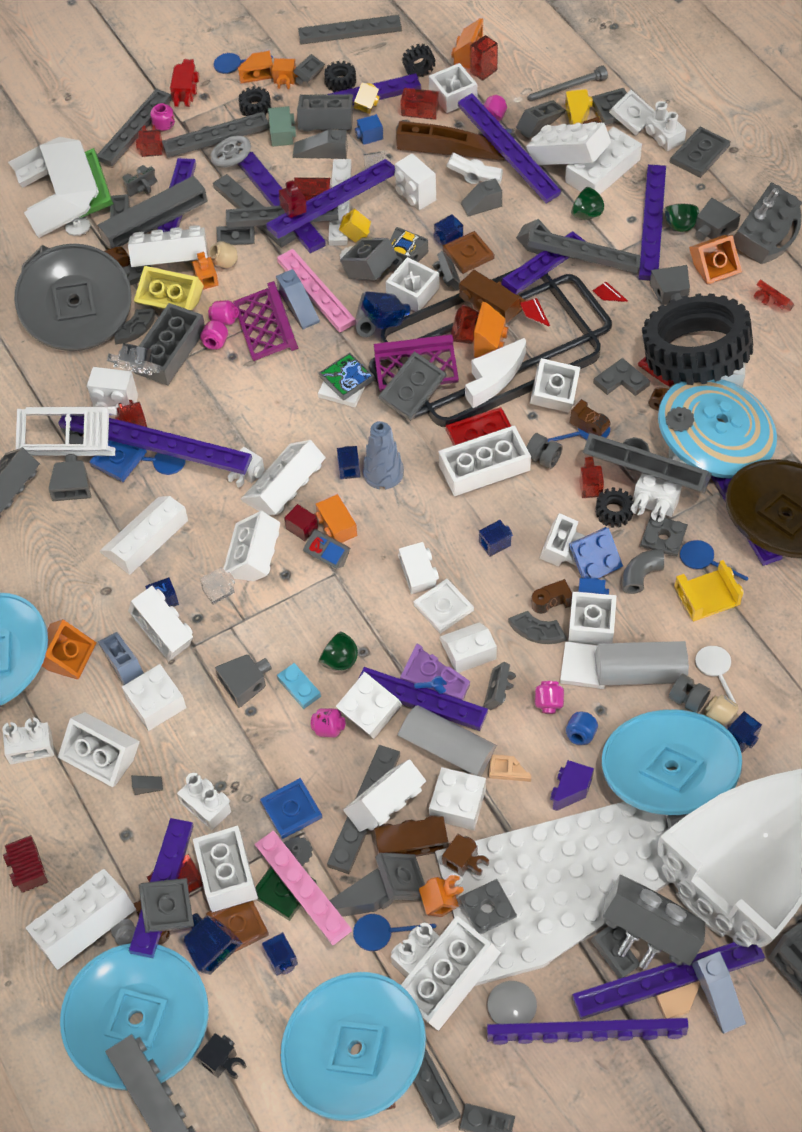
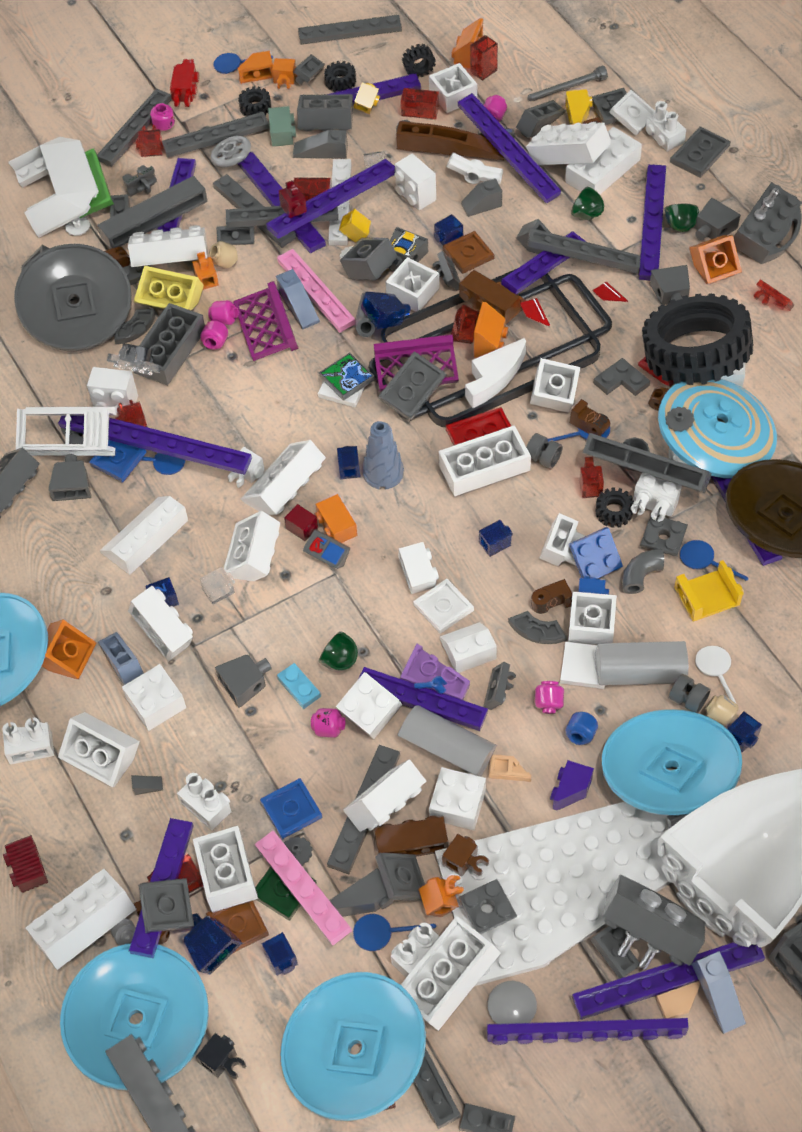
(369, 129): blue brick -> none

